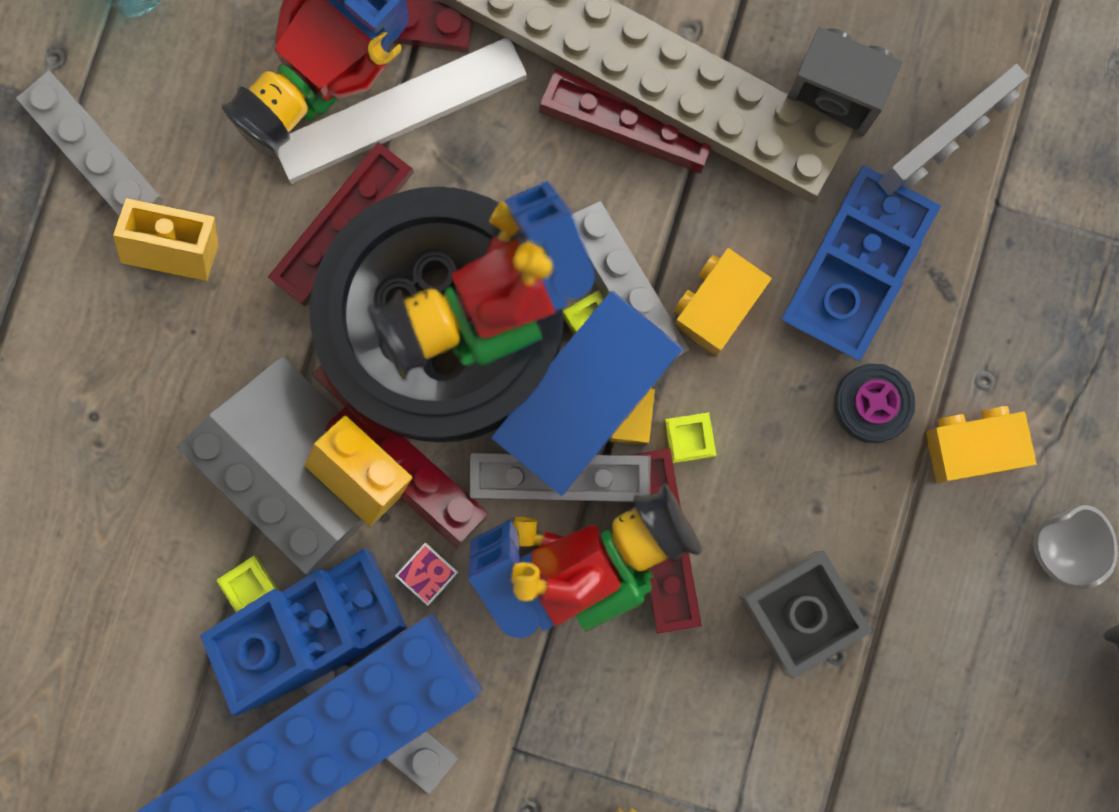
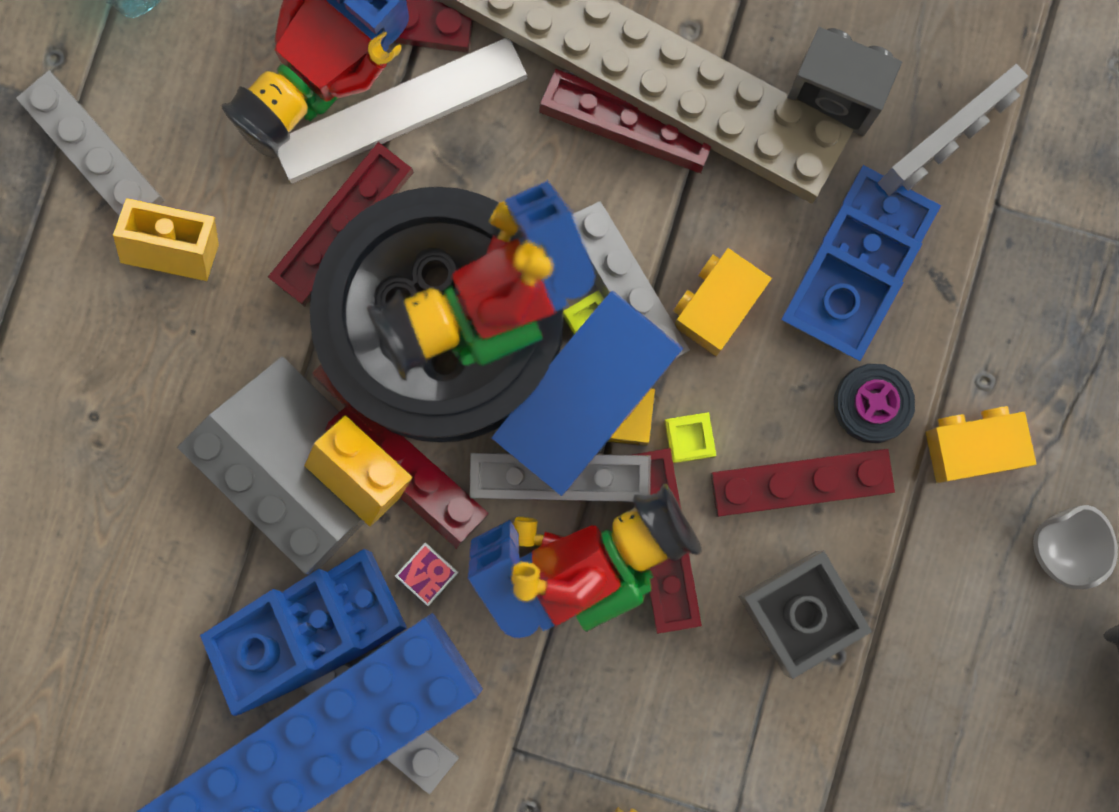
(246, 583): neon yellow tile -> none
(802, 482): none -> dark red plate

